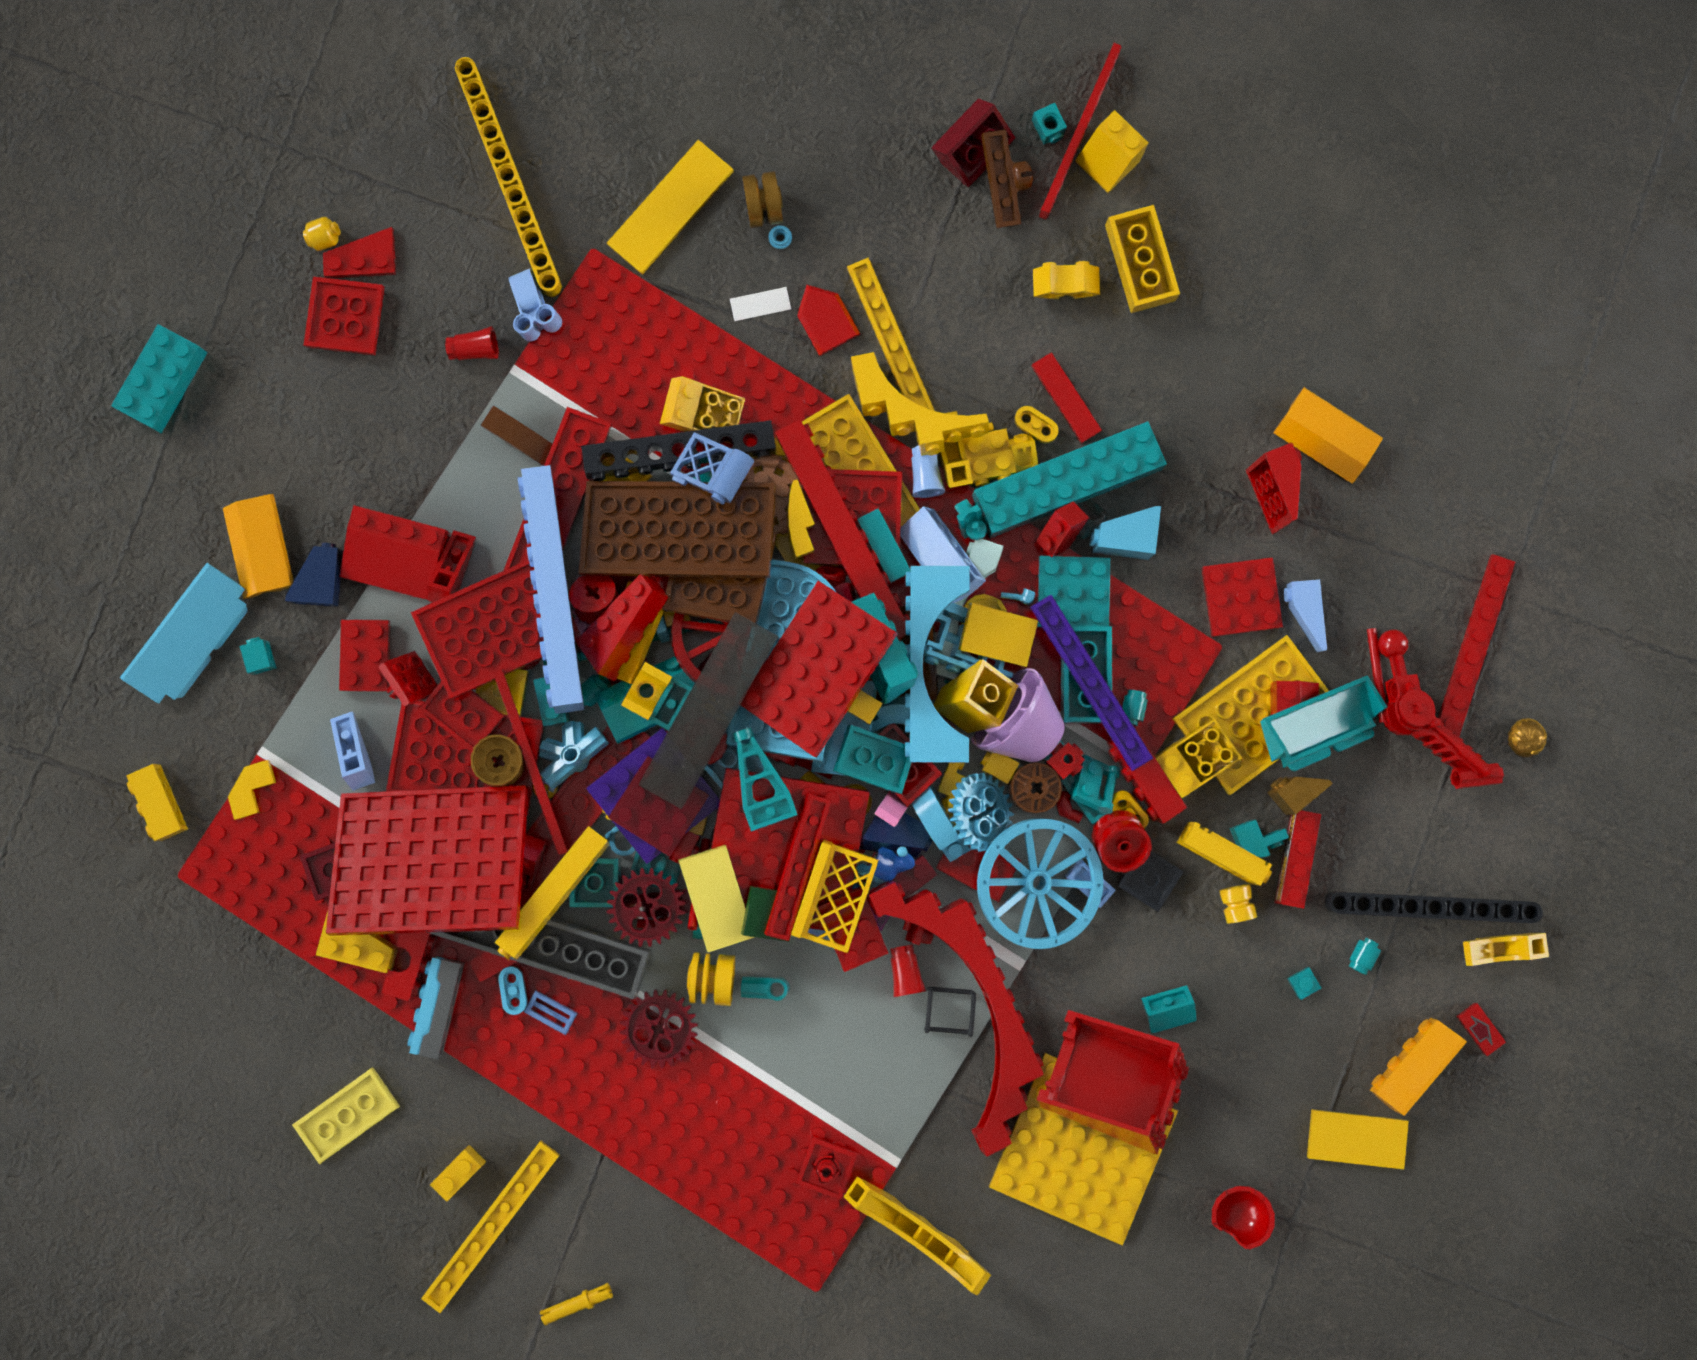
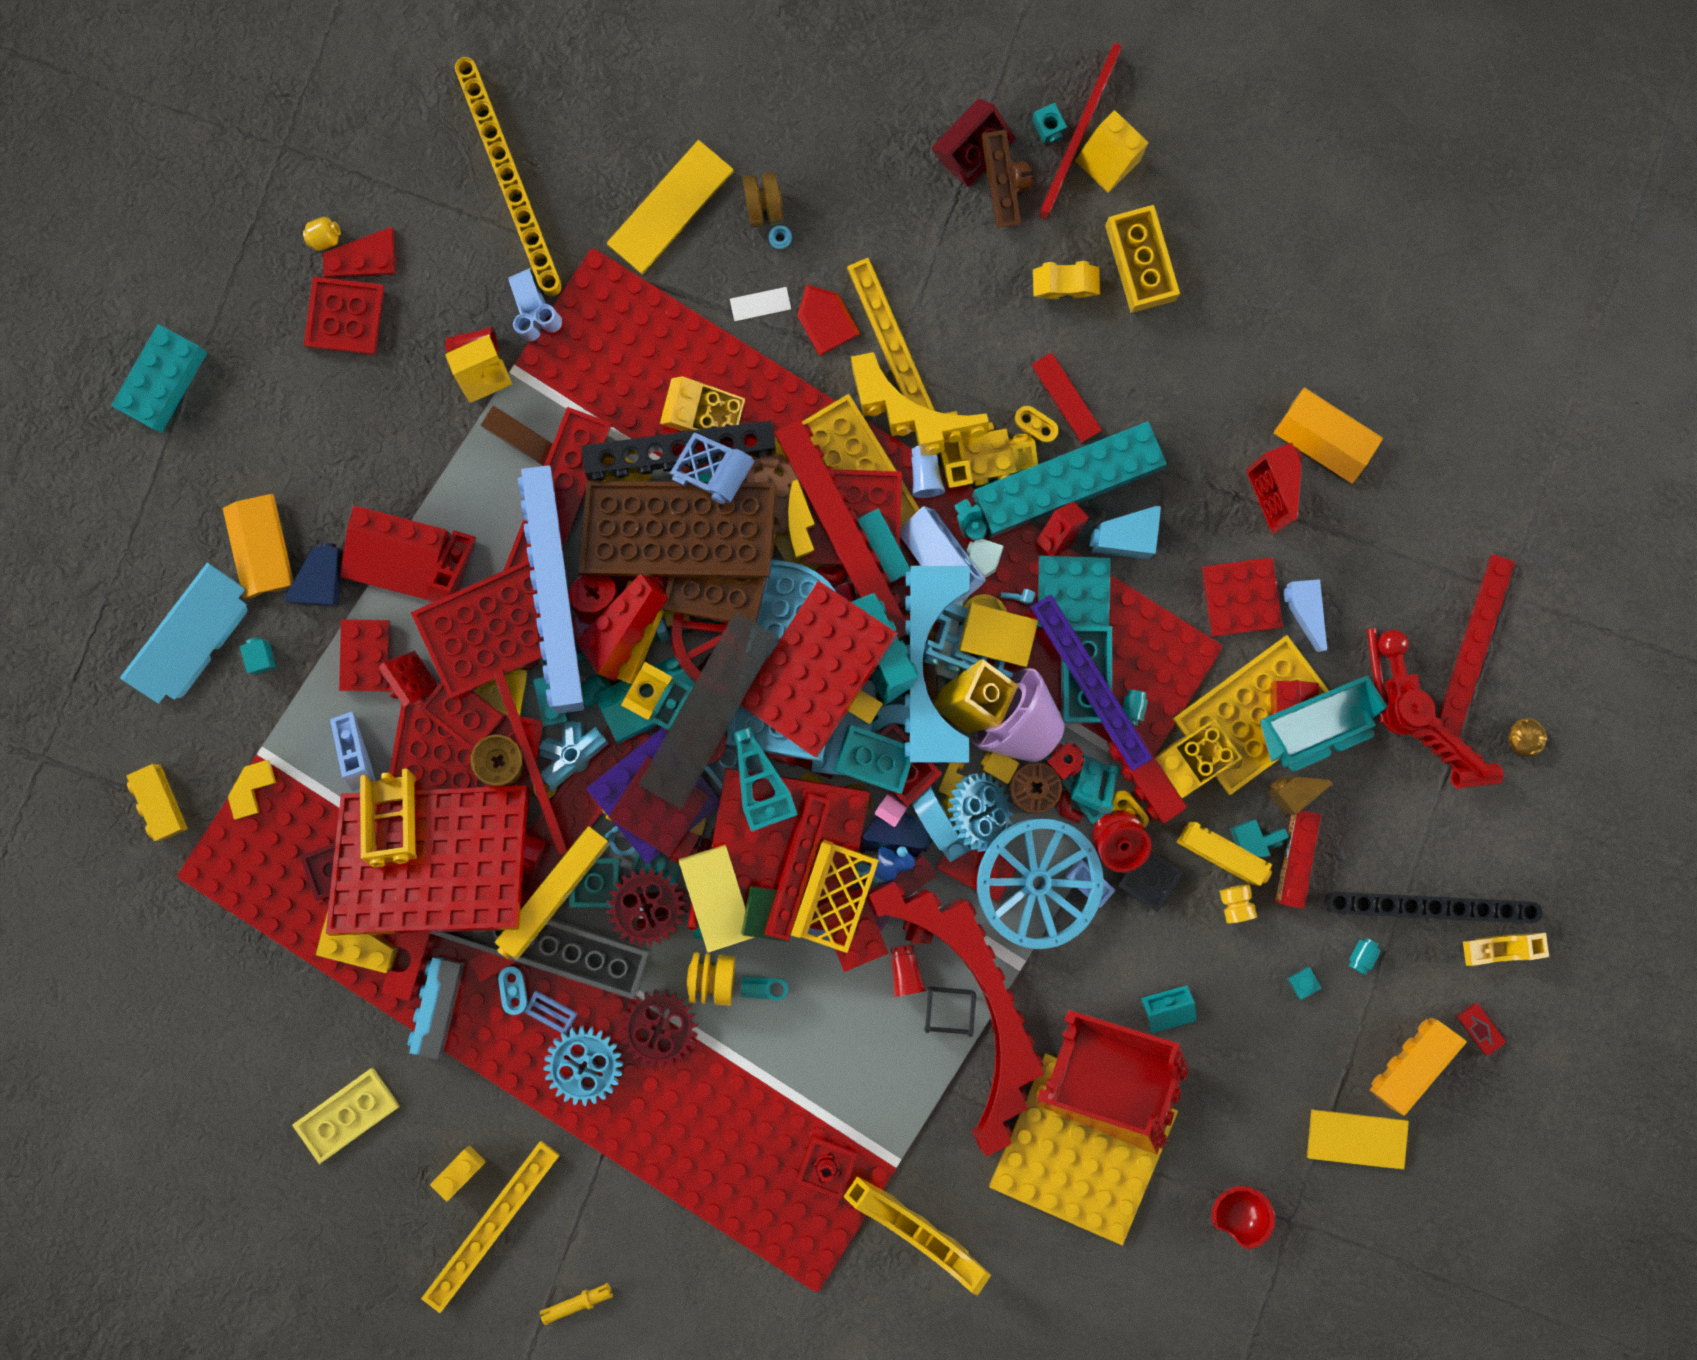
(383, 791): none -> yellow door
(478, 369): none -> yellow piece
(573, 1085): none -> medium azure gear

